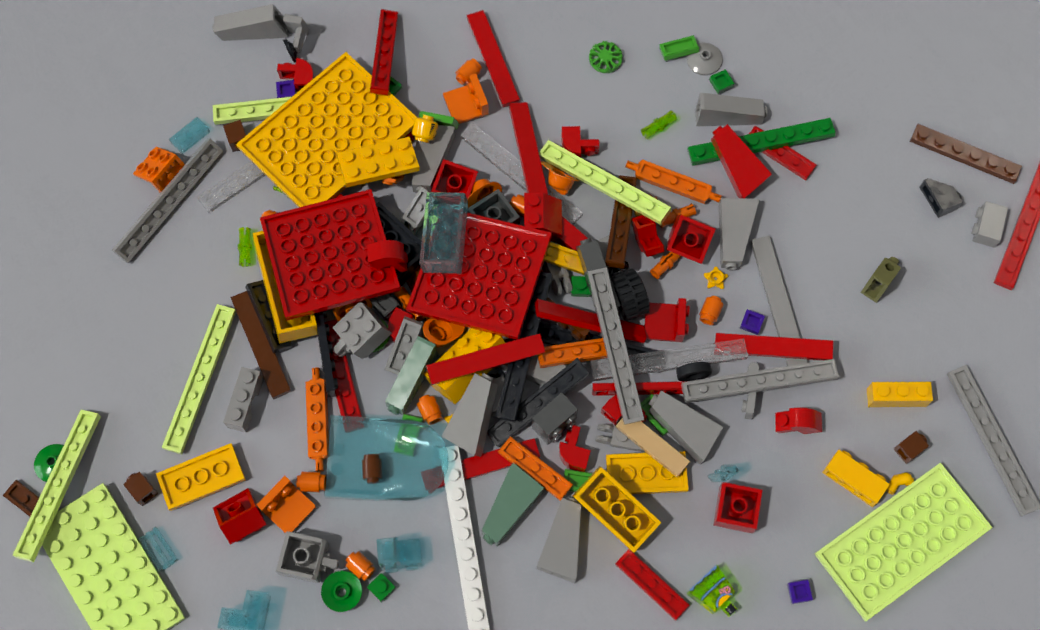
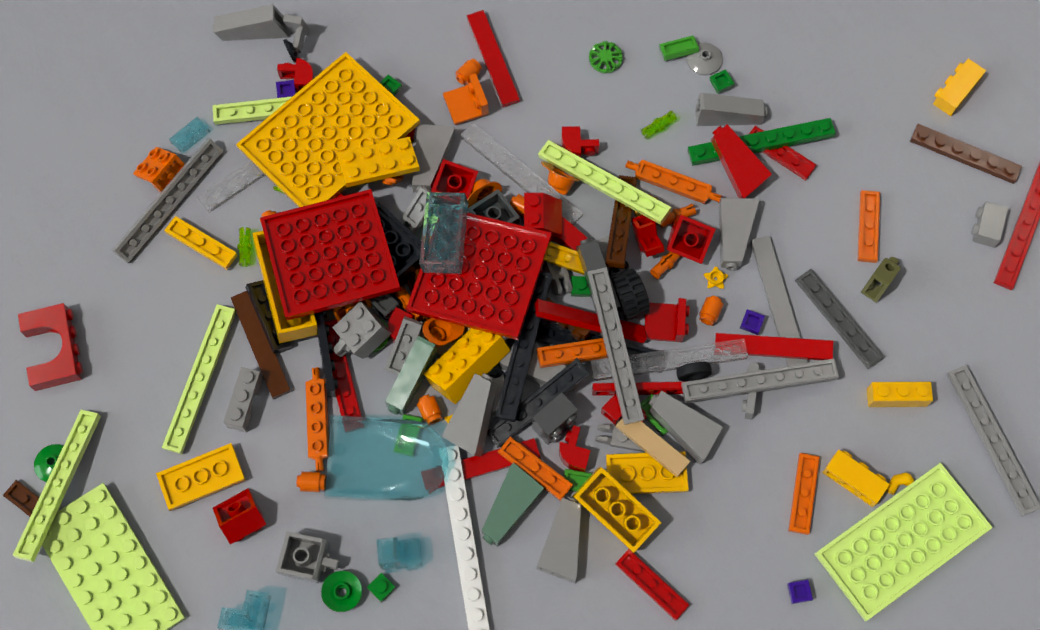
(65, 366): none -> red arch
(140, 488): reddish brown brick -> none
(149, 535): clear light blue tile -> none
(201, 242): none -> yellow plate
(234, 133): reddish brown brick -> none
(286, 505): orange bracket -> none
(360, 565): orange brick -> none
(372, 468): reddish brown brick -> none
(384, 52): red tile -> none
(386, 254): red brick -> none
(425, 128): yellow head -> none
(441, 119): bright green tile -> none
(485, 359): red tile -> none
(527, 148): red tile -> none
(714, 592): clear neon green torso -> none
(724, 473): clear light blue tile -> none
(738, 507): red brick -> none
(799, 419): red brick -> none
(803, 494): none -> orange tile
(839, 319): none -> dark grey tile
(868, 226): none -> orange tile
(911, 447): reddish brown brick -> none
(941, 197): black slope -> none
(958, 86): none -> yellow brick

